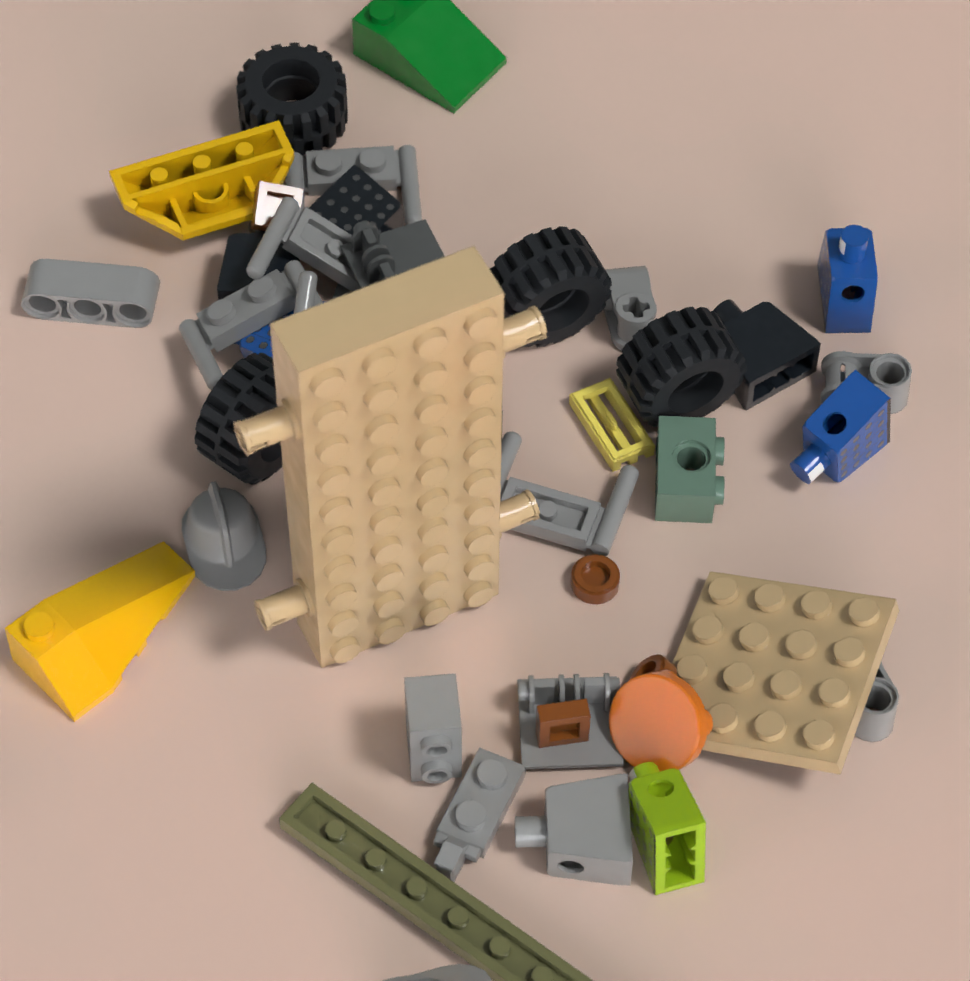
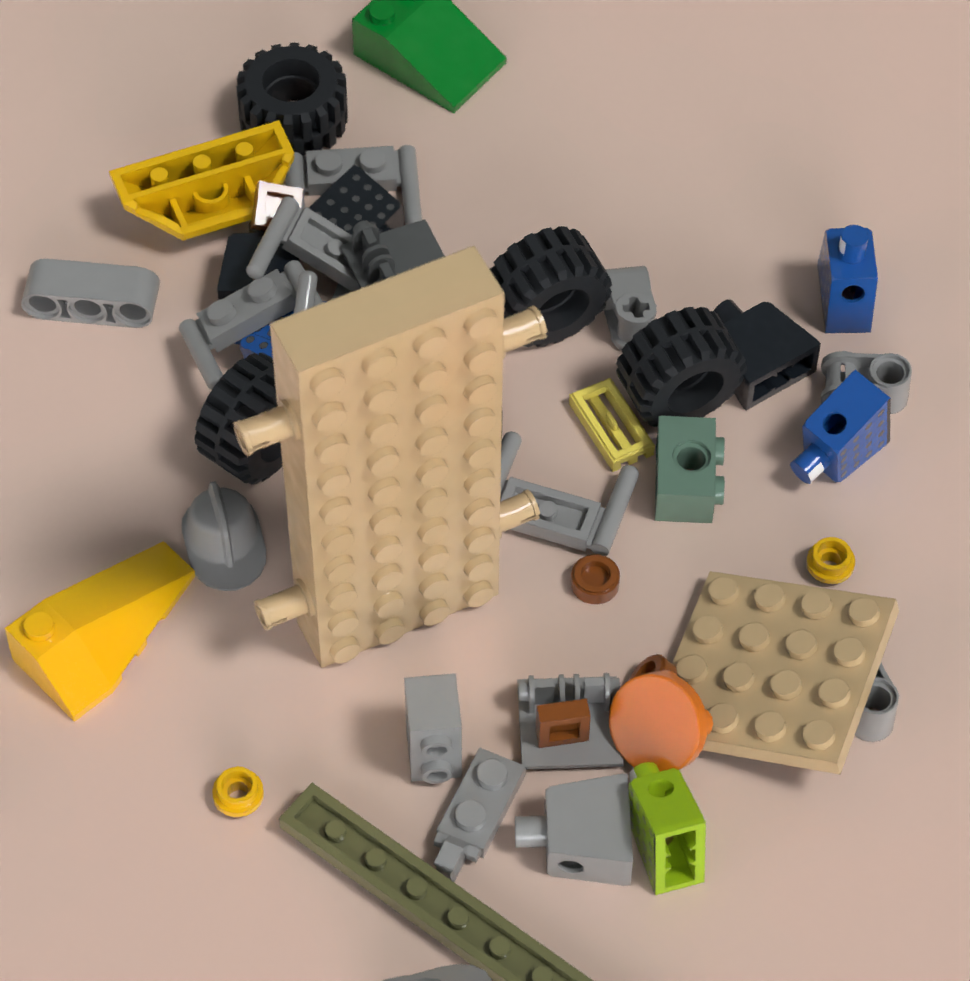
(237, 779): none -> yellow plate
(832, 550): none -> yellow plate

